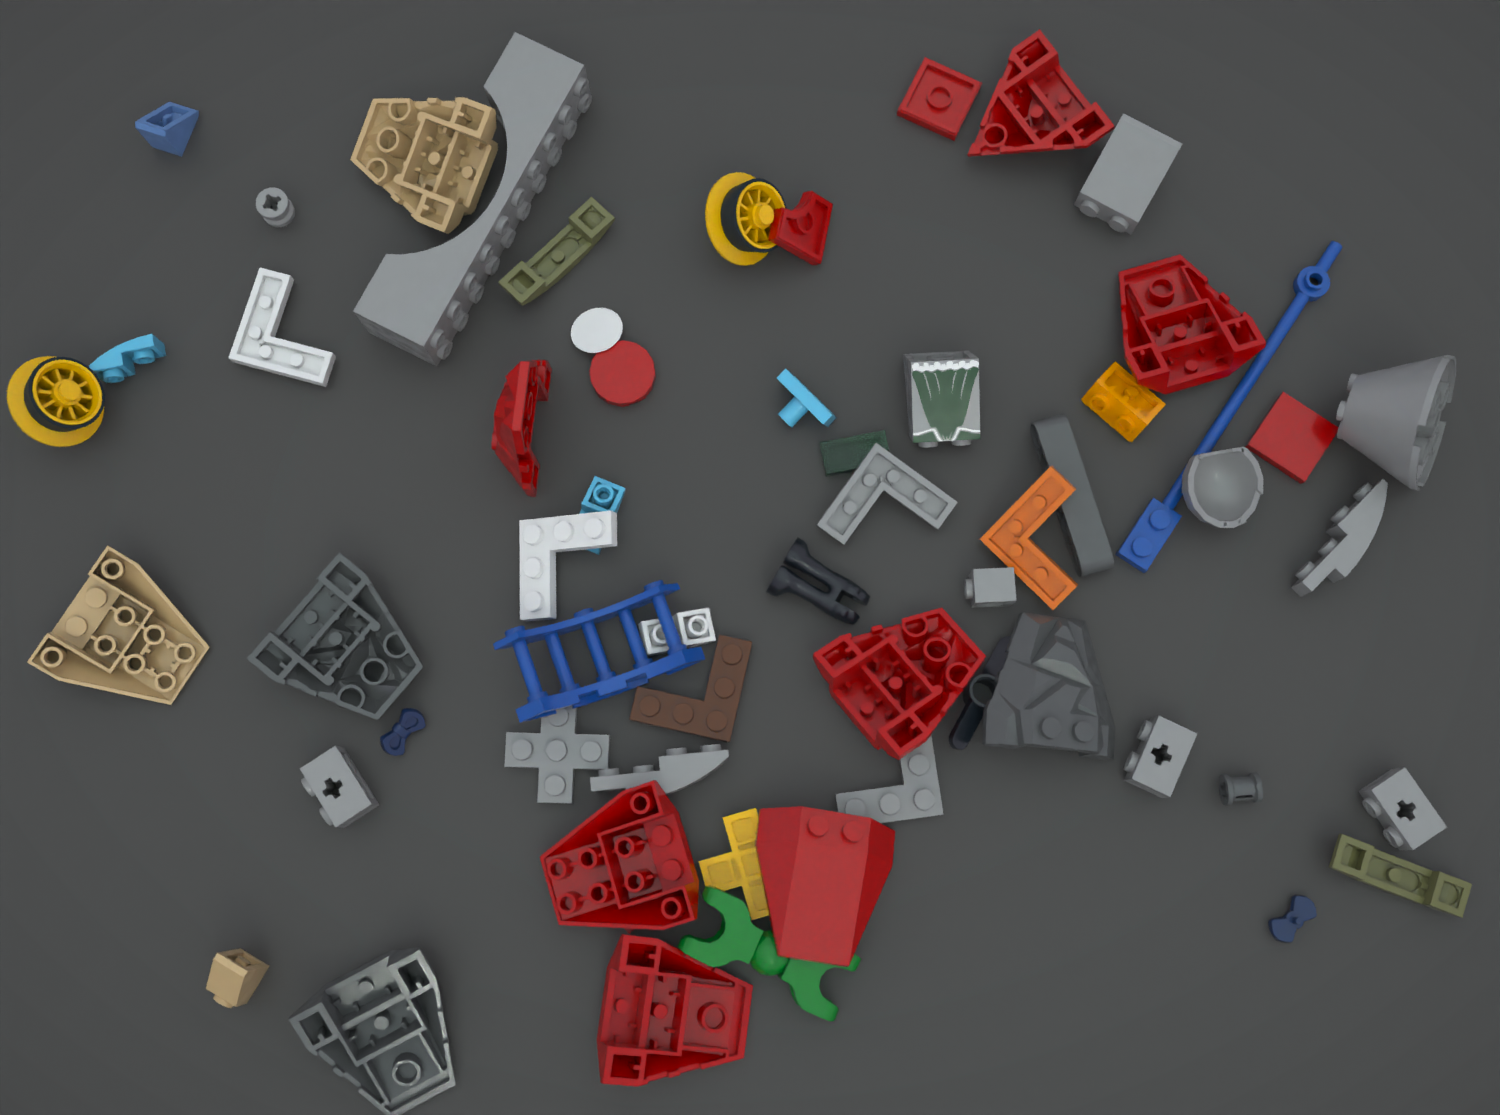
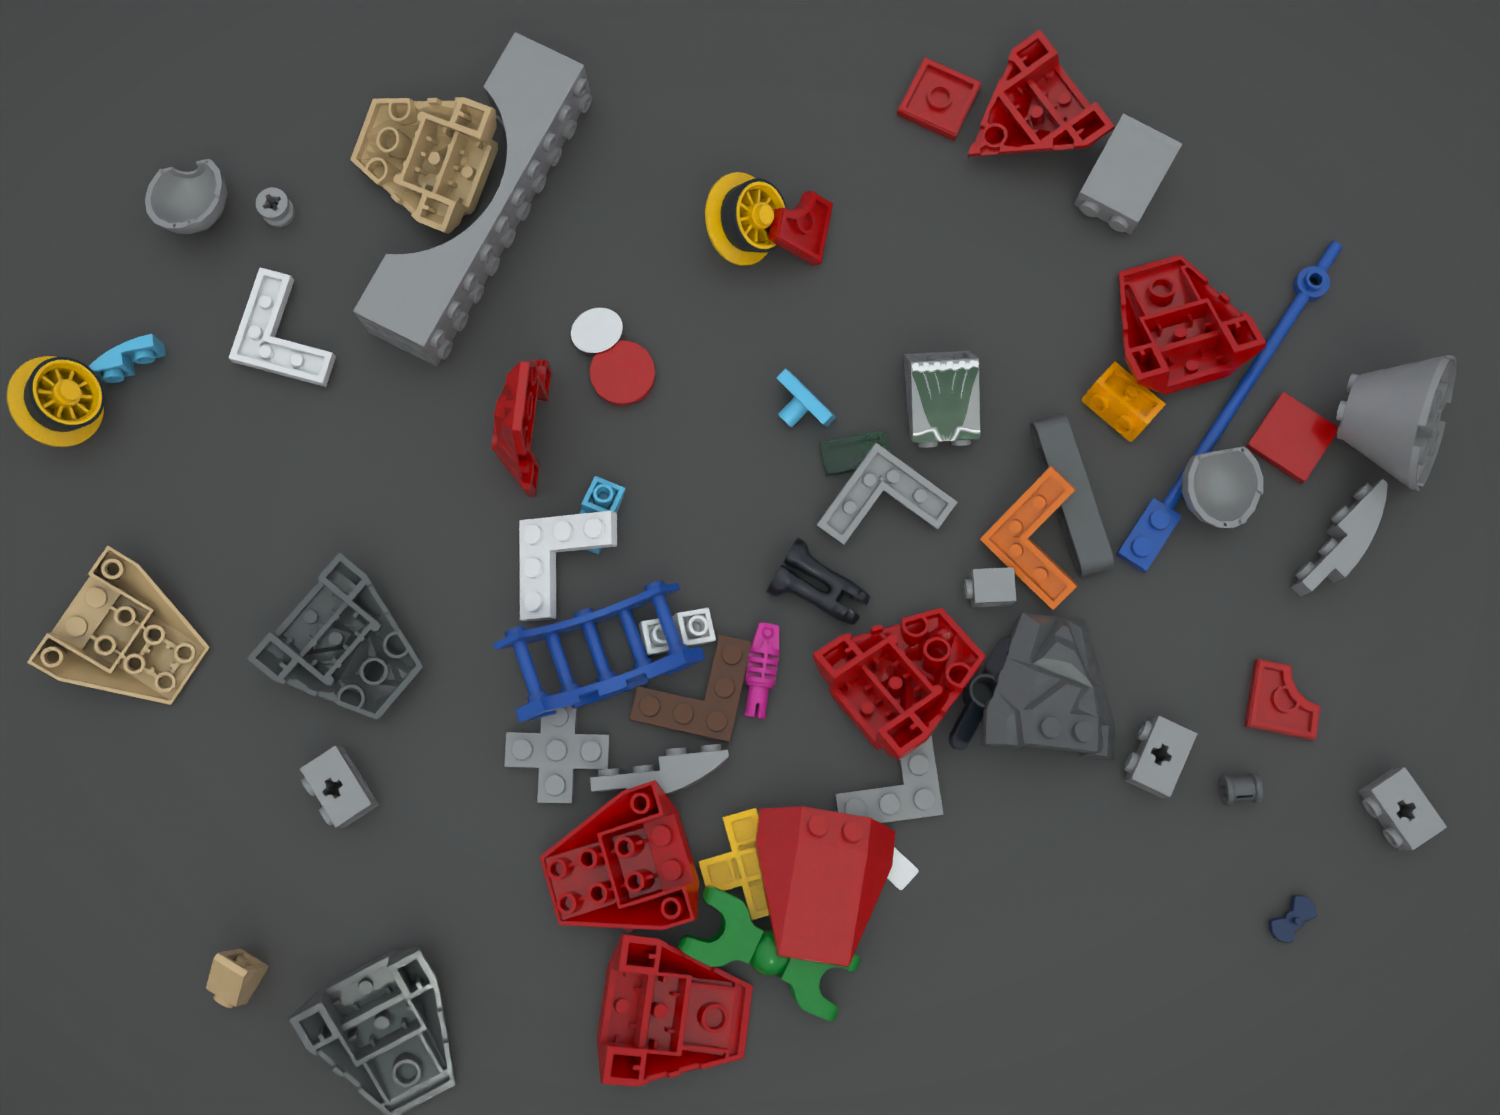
(168, 127): medium blue slope -> none
(187, 200): none -> light grey cylinder
(394, 741): dark blue piece -> none
(560, 254): olive slope -> none
(761, 668): none -> dark pink hinge
(902, 870): none -> white sticker
(1277, 705): none -> red tile
(1400, 876): olive slope -> none

